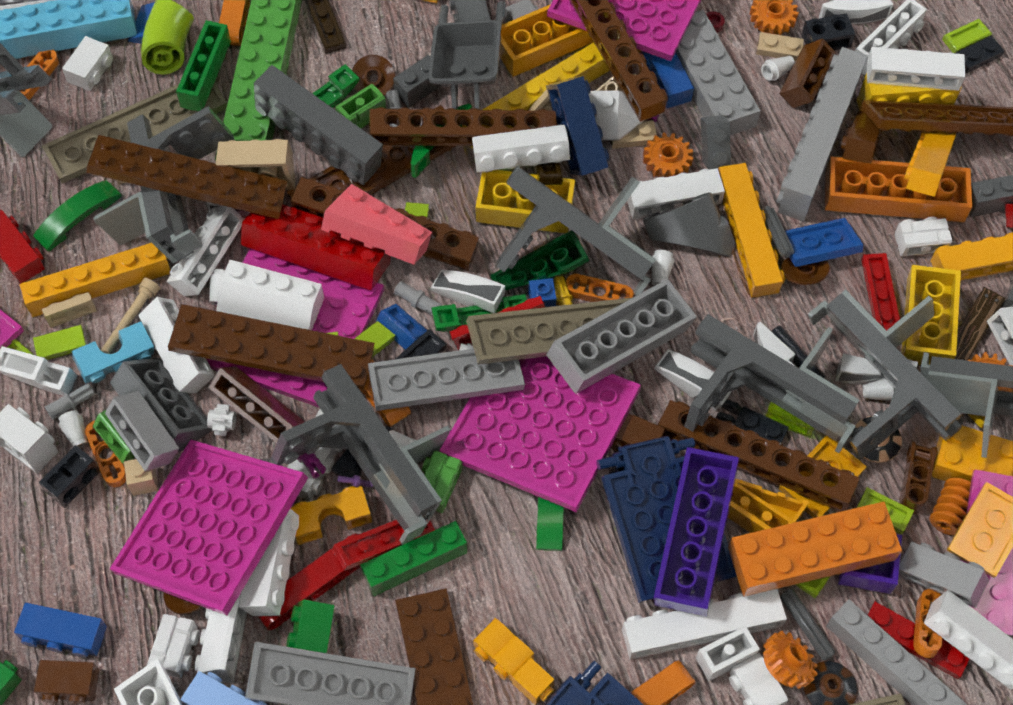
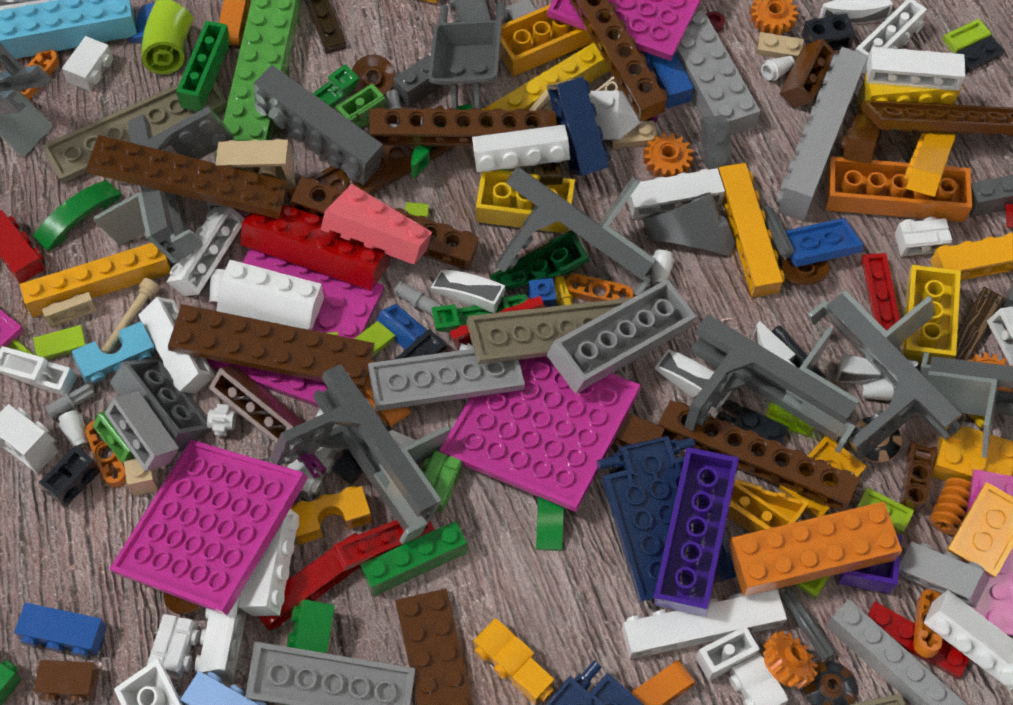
(355, 481): medium lavender hand -> none

